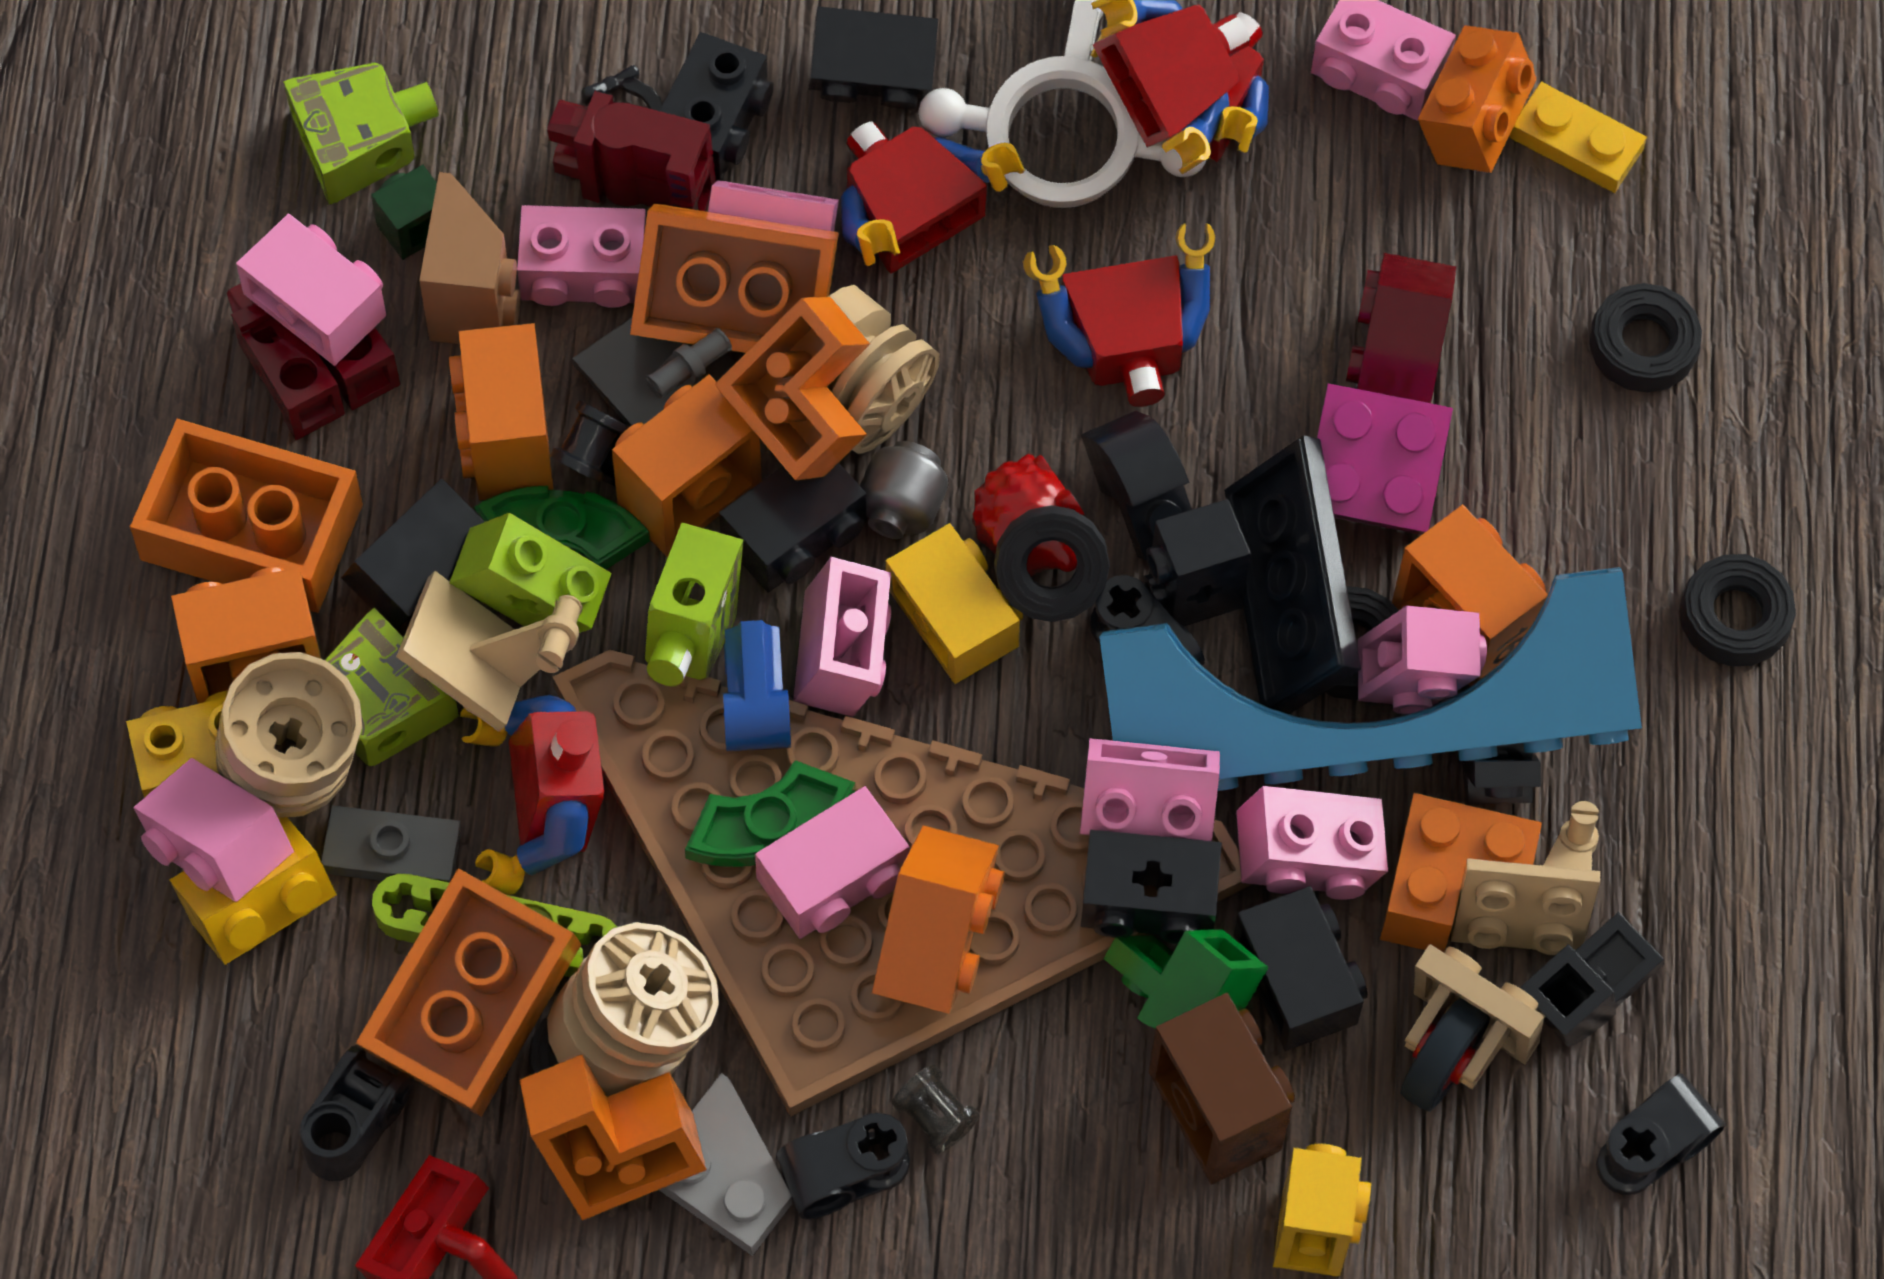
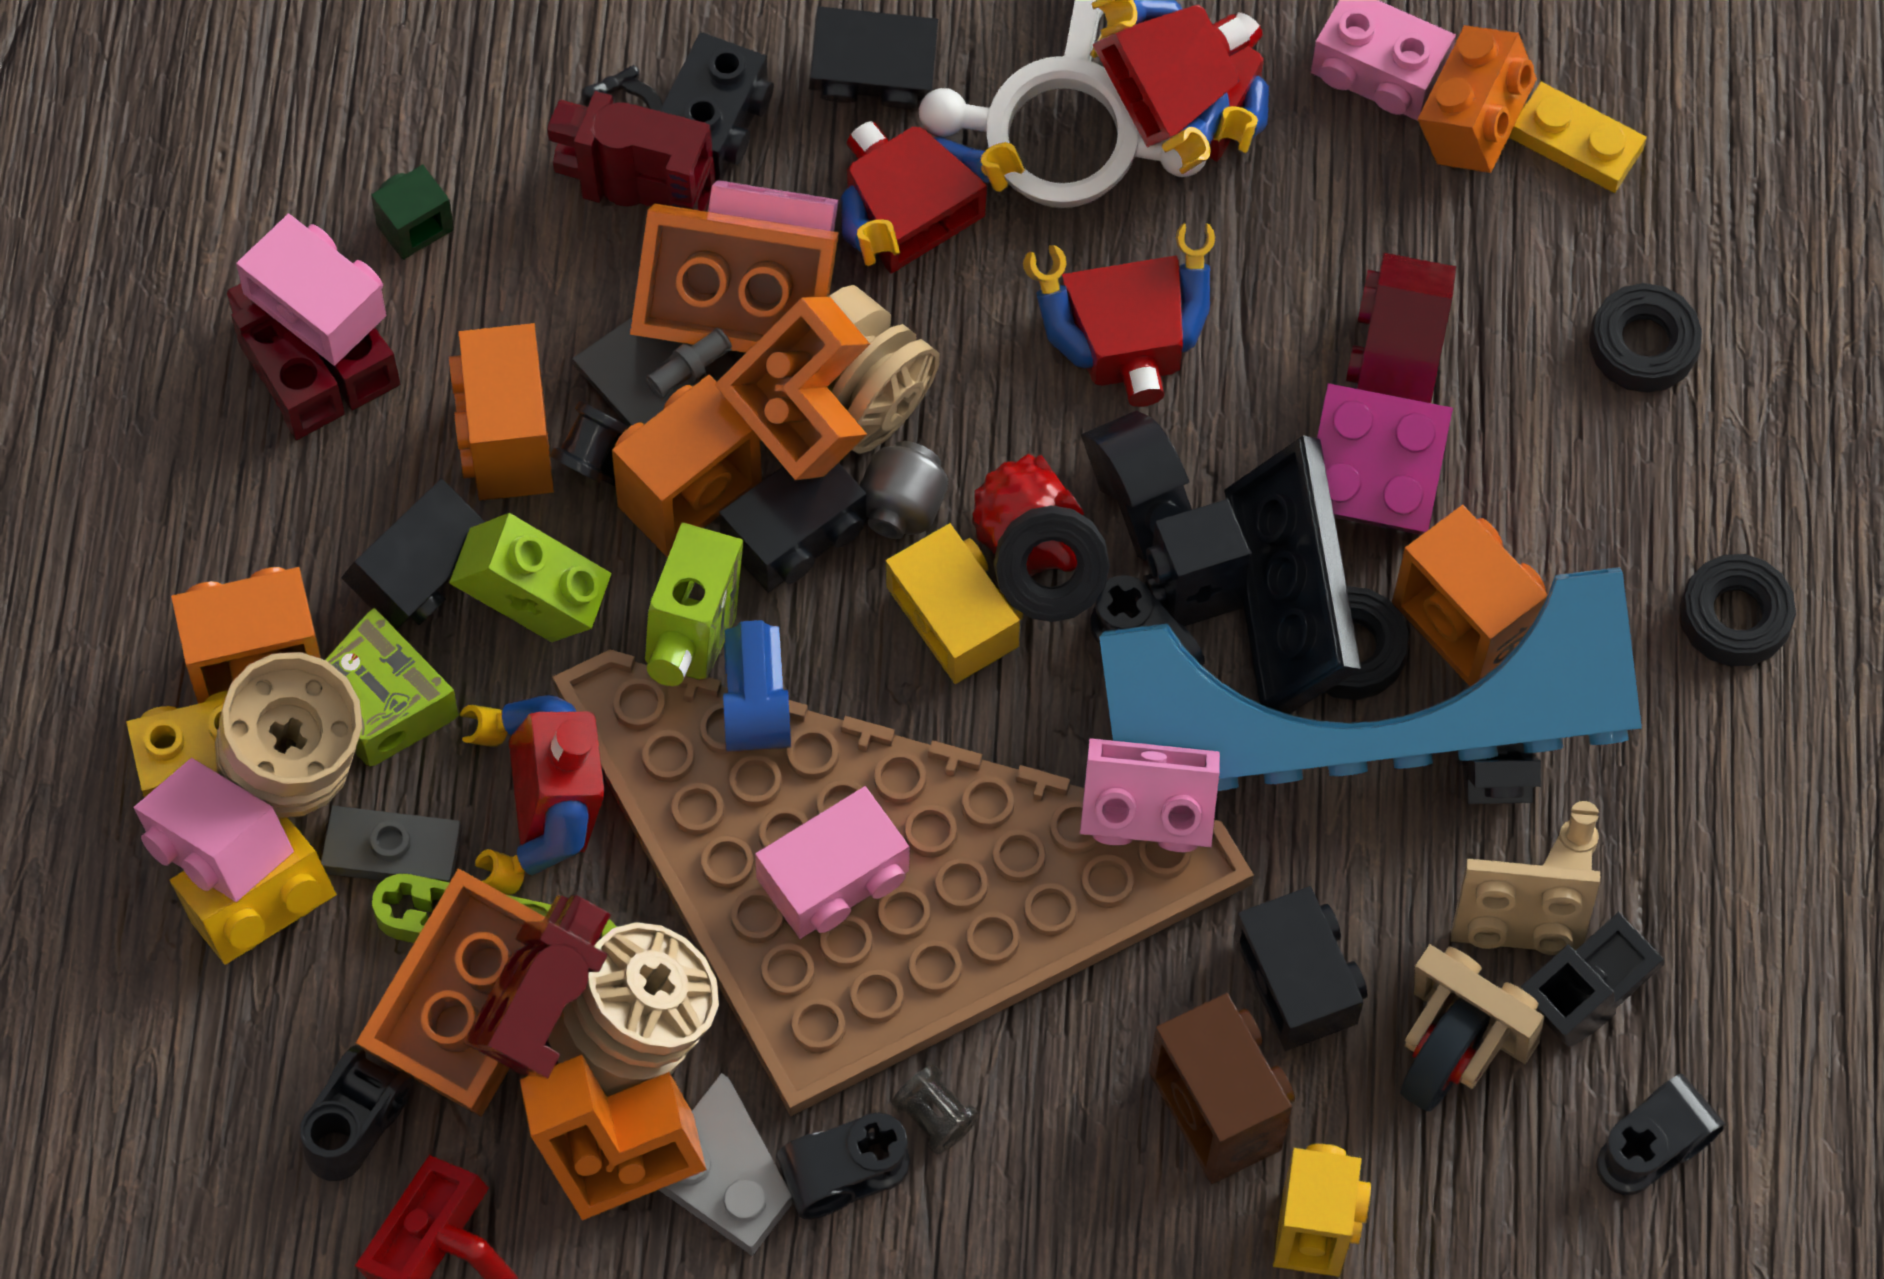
(242, 506): orange brick -> none
(356, 125): lime torso -> none
(465, 268): medium nougat slope -> none
(477, 653): tan plate -> none
(538, 985): none -> dark red hips
(577, 520): green tile -> none
(580, 254): bright pink brick -> none
(739, 827): green tile -> none
(843, 637): bright pink brick -> none
(935, 908): orange brick -> none
(1125, 862): black brick -> none
(1196, 972): green brick -> none
(1311, 840): bright pink brick -> none
(1420, 657): bright pink brick -> none
(1433, 862): orange brick -> none

